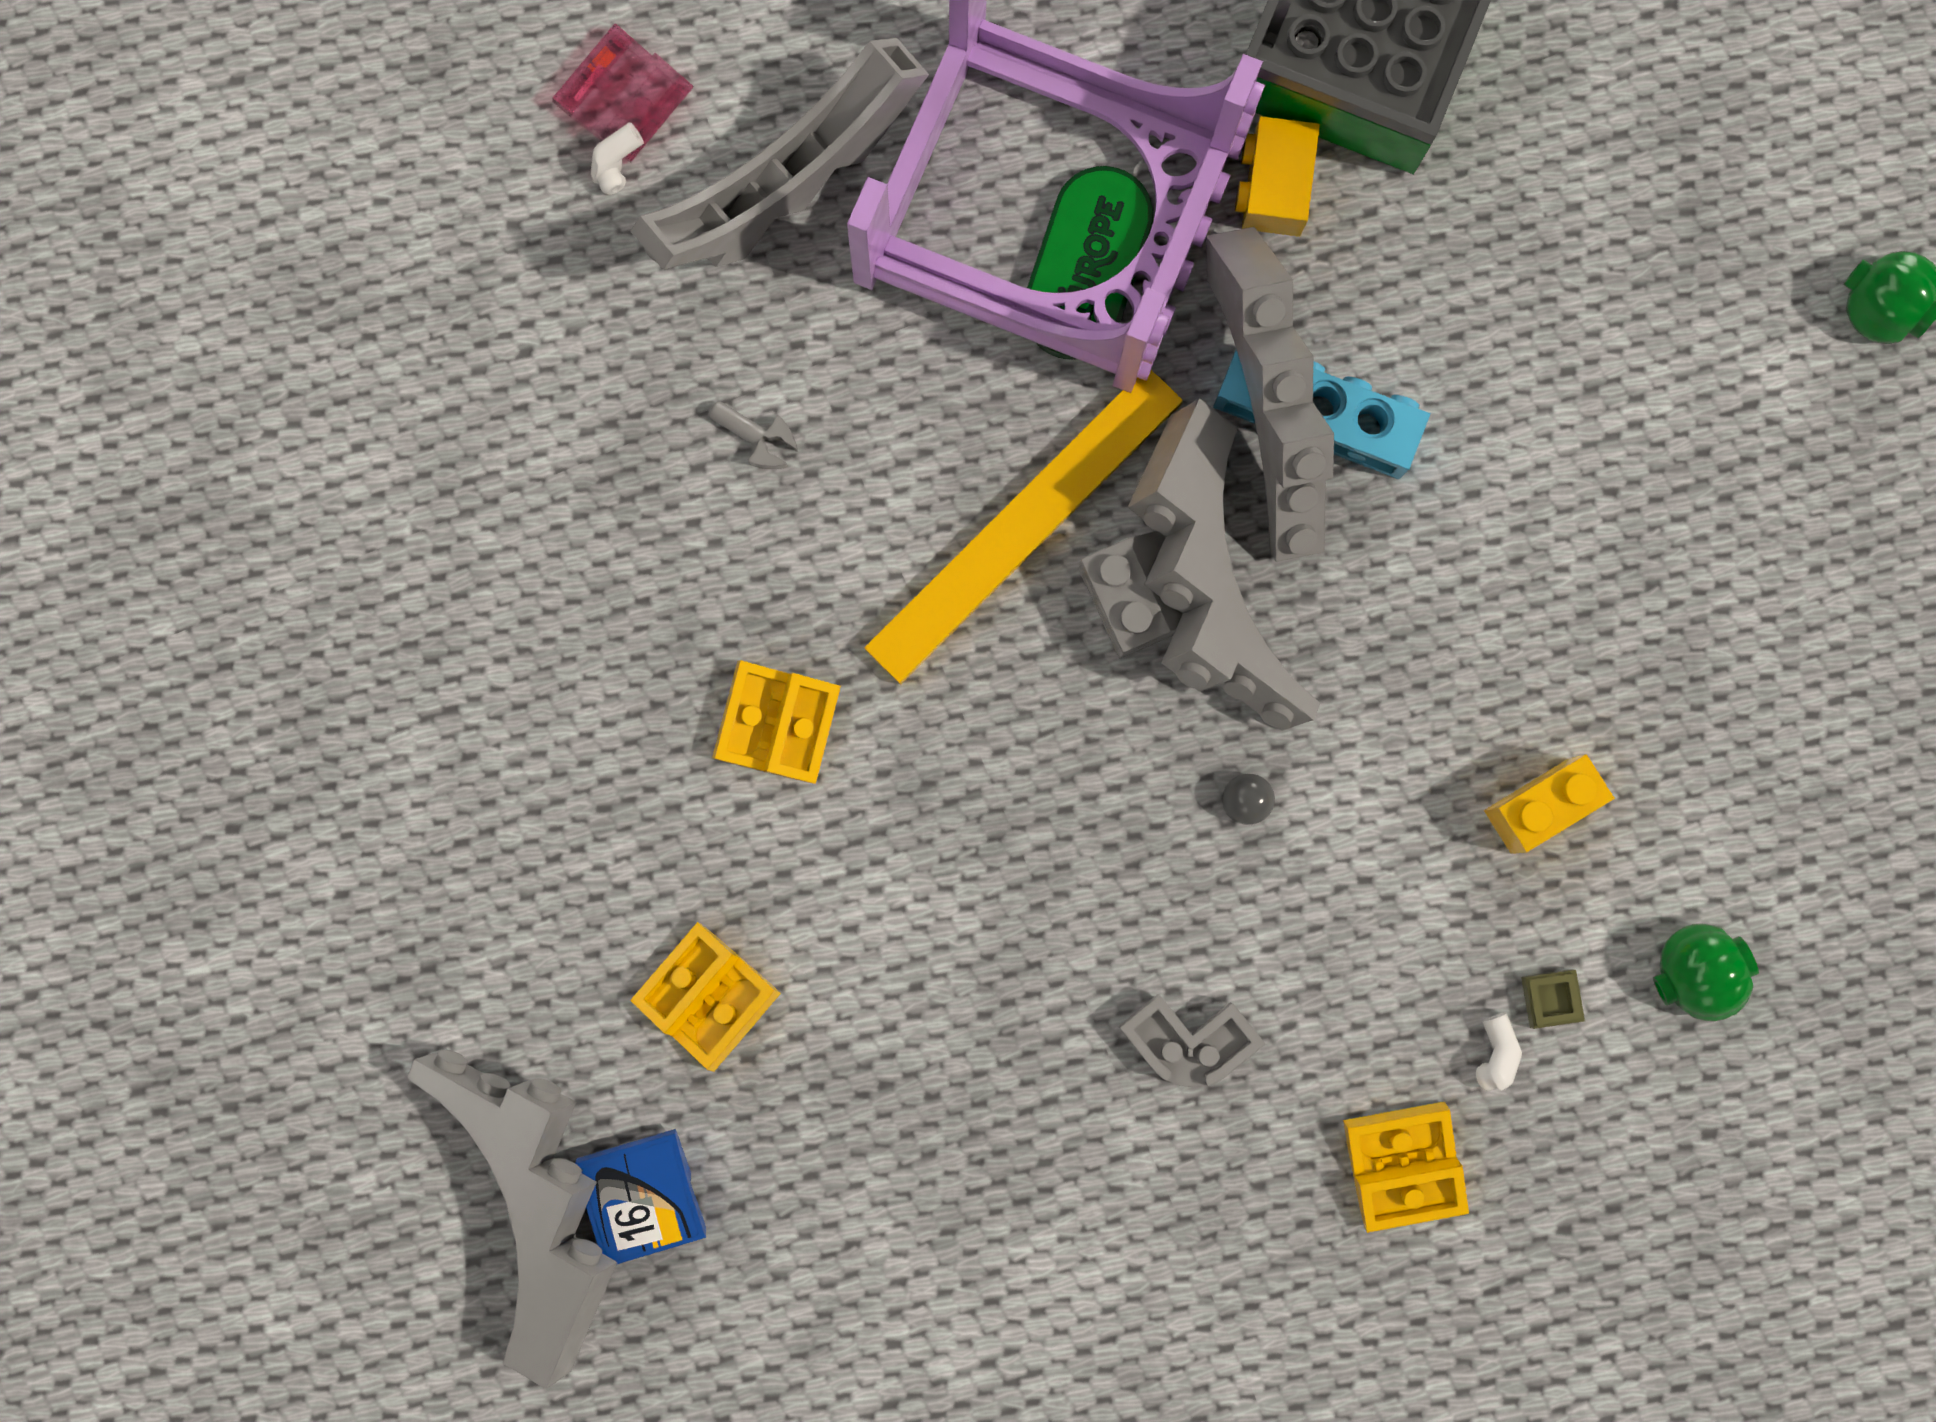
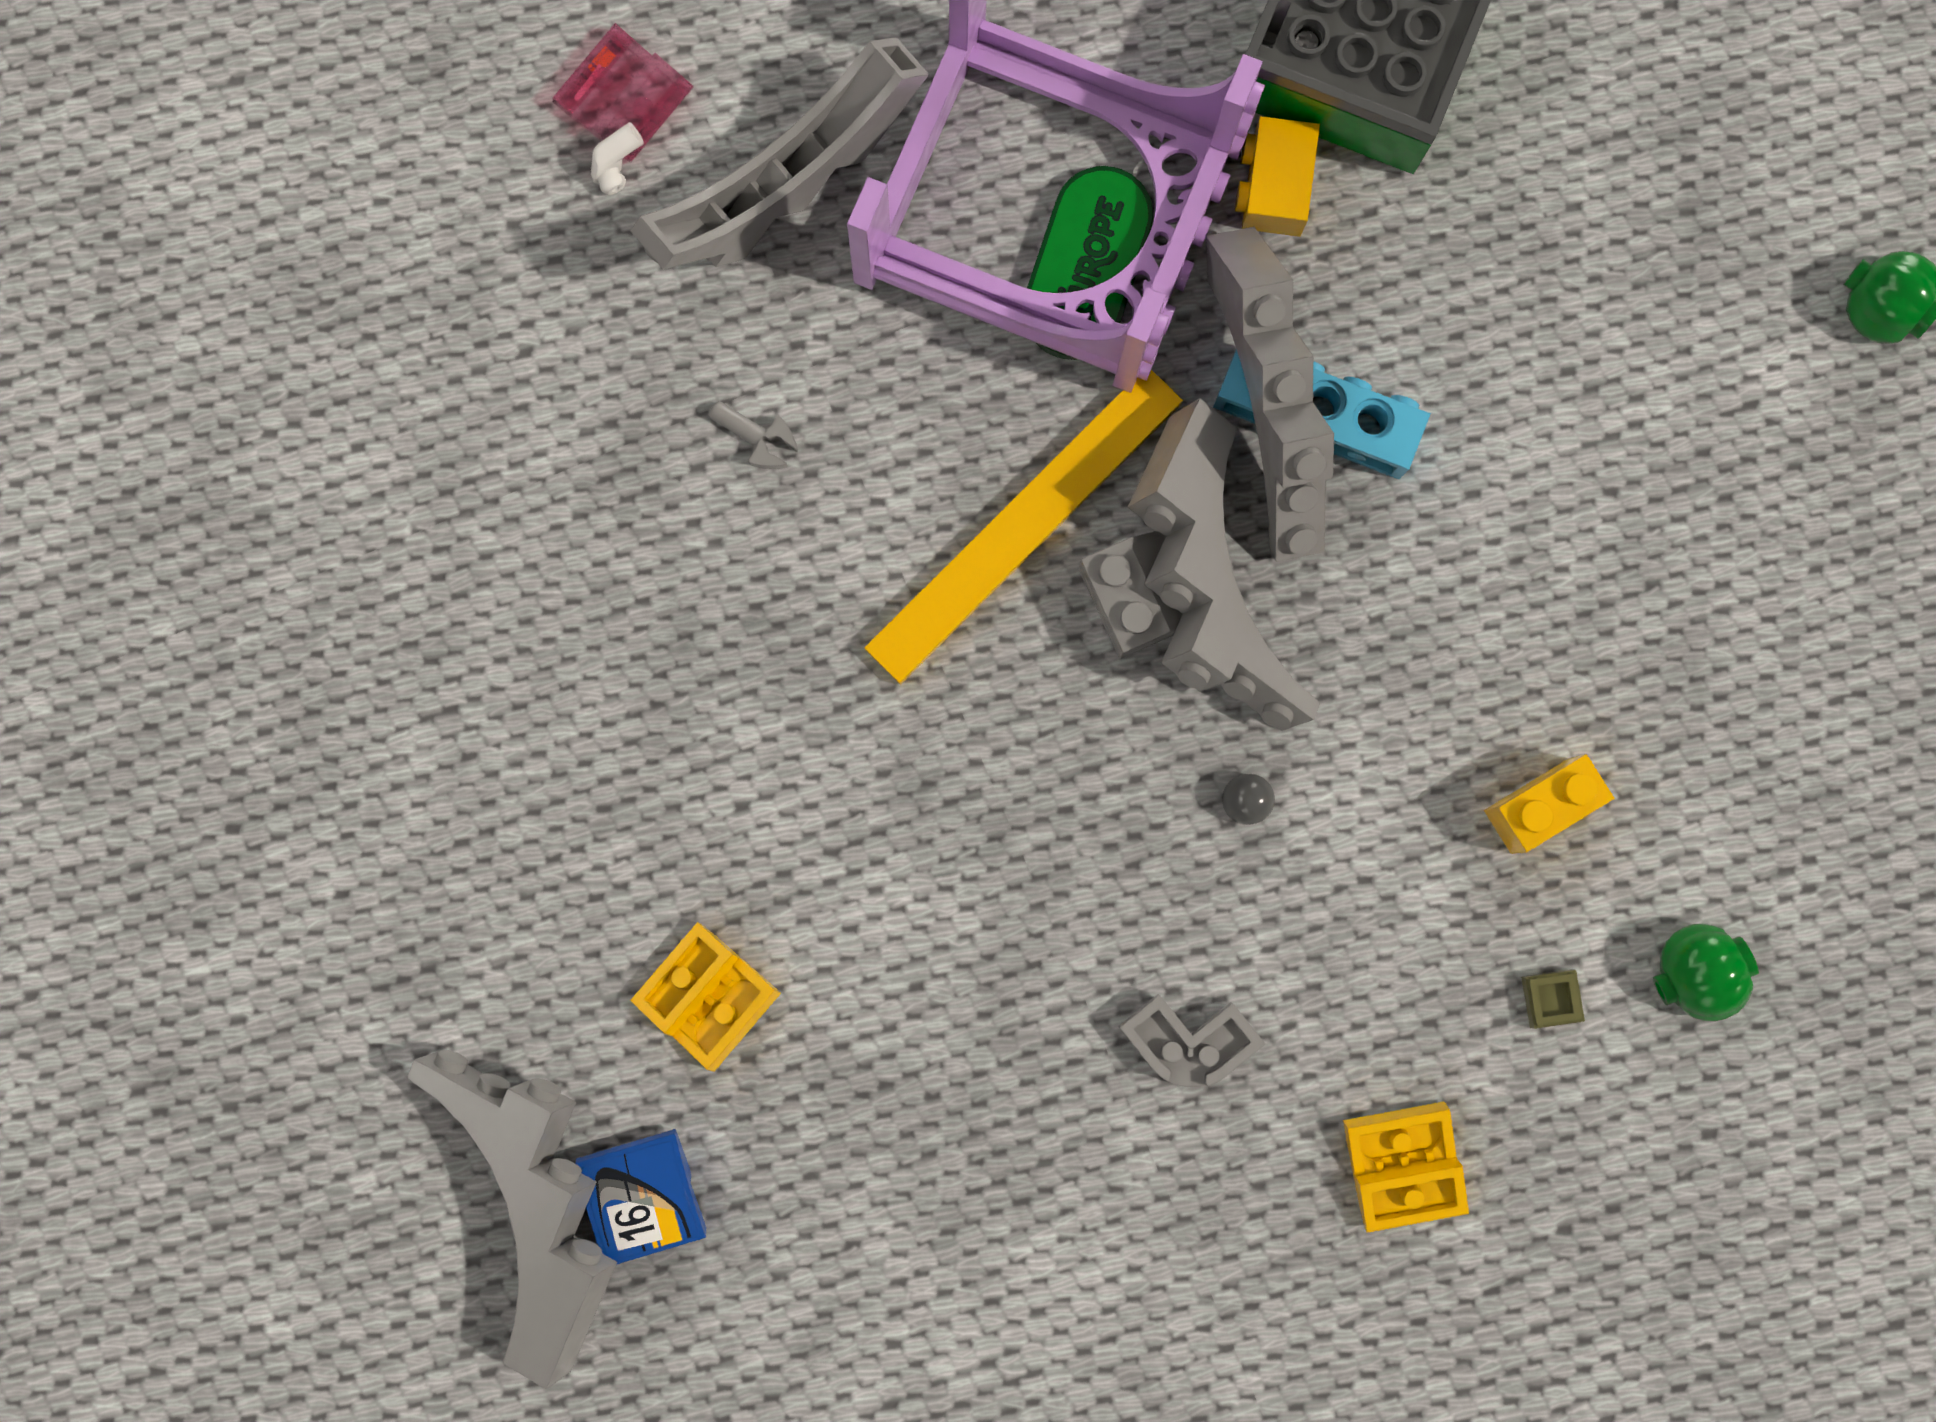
(776, 722): yellow slope -> none
(1505, 1056): white arm -> none

